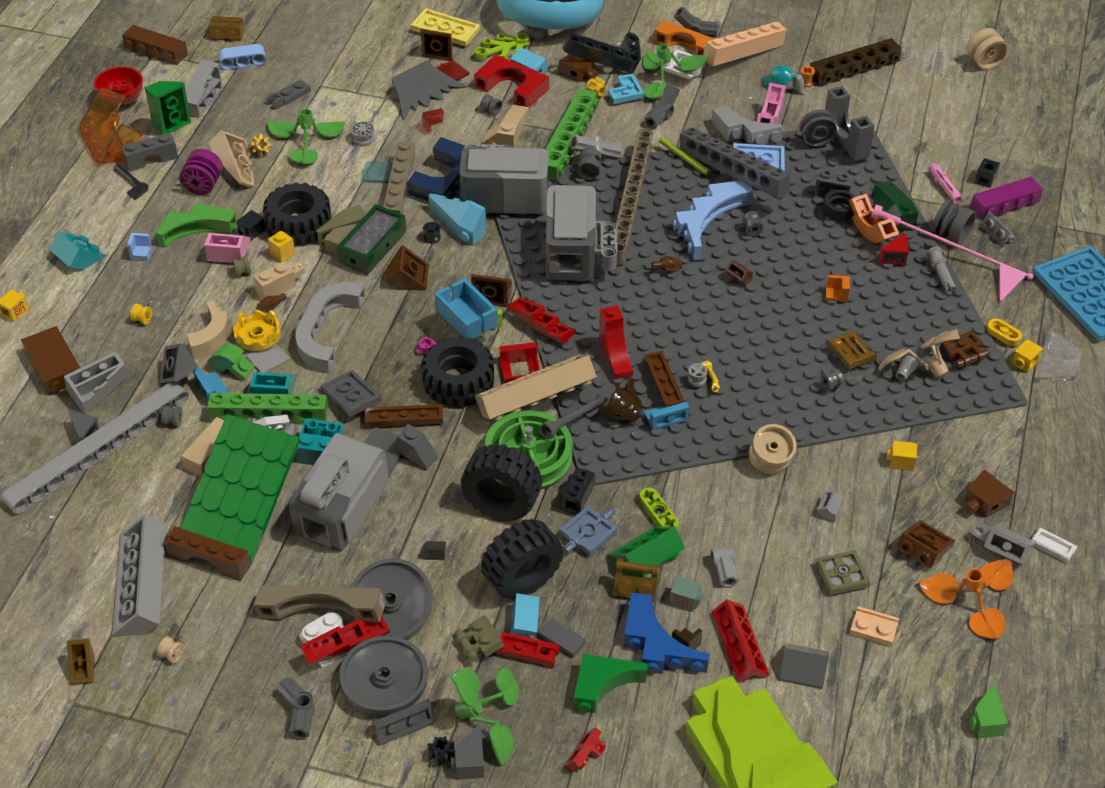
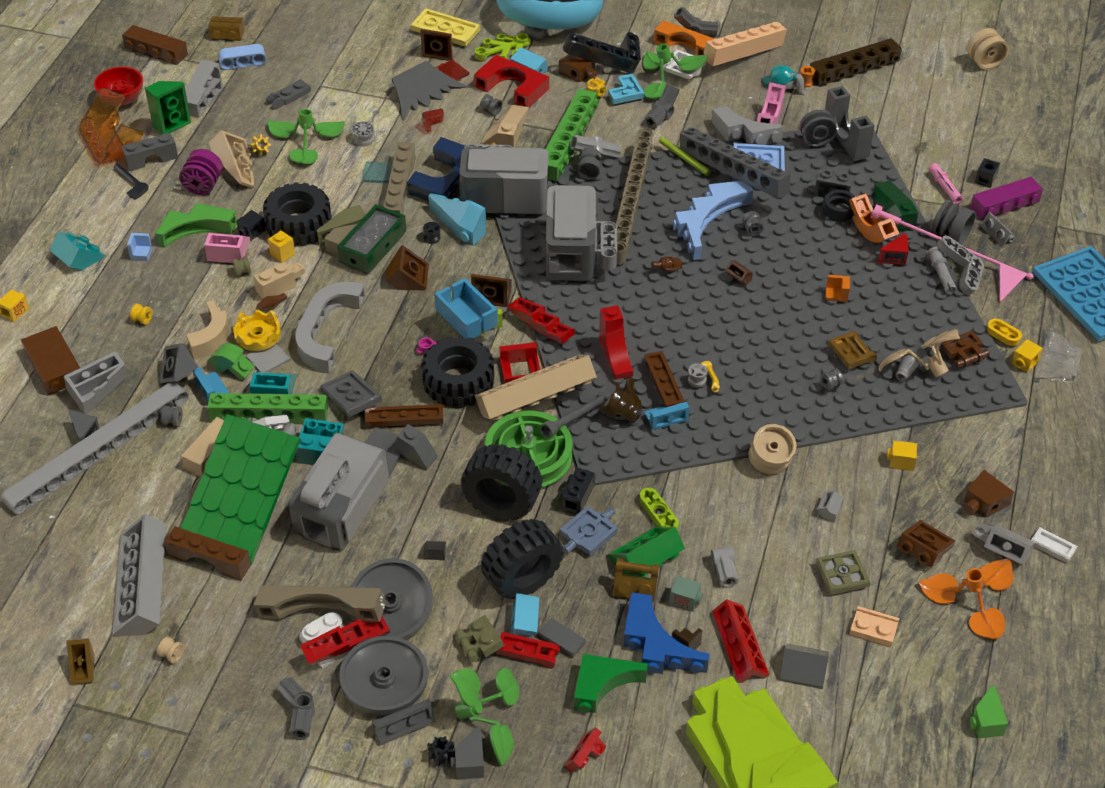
(972, 264): none -> light grey beam

